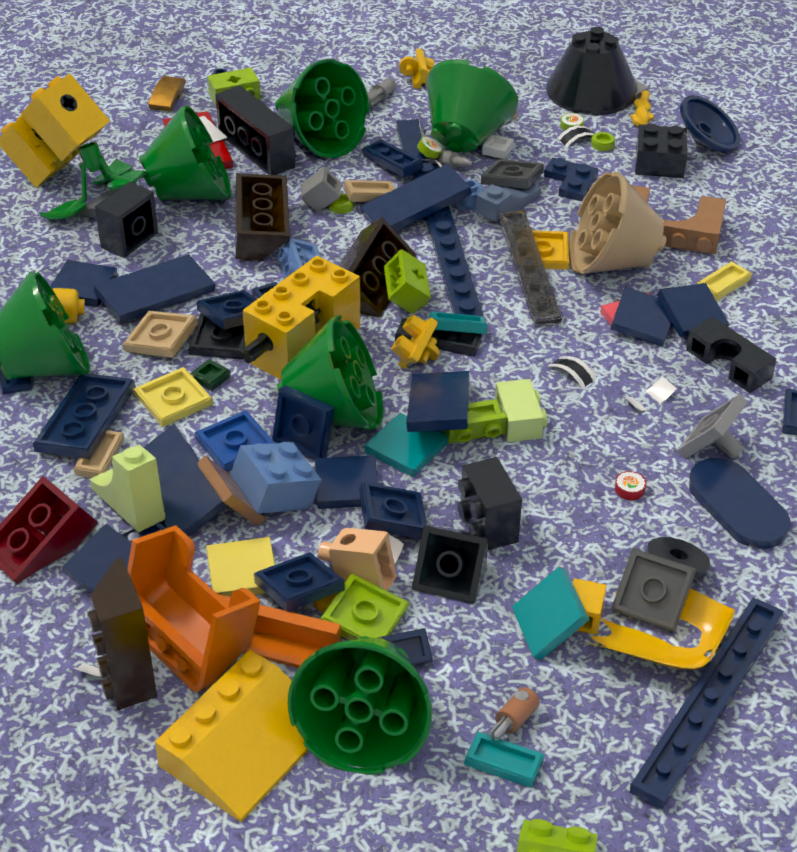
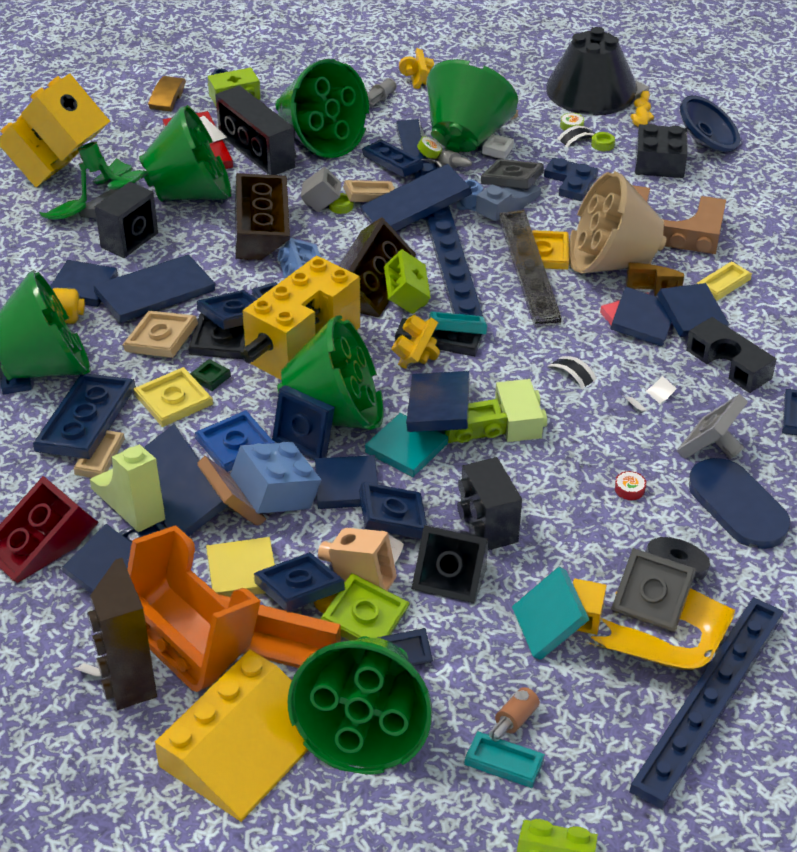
(652, 277): none -> pearl gold slope

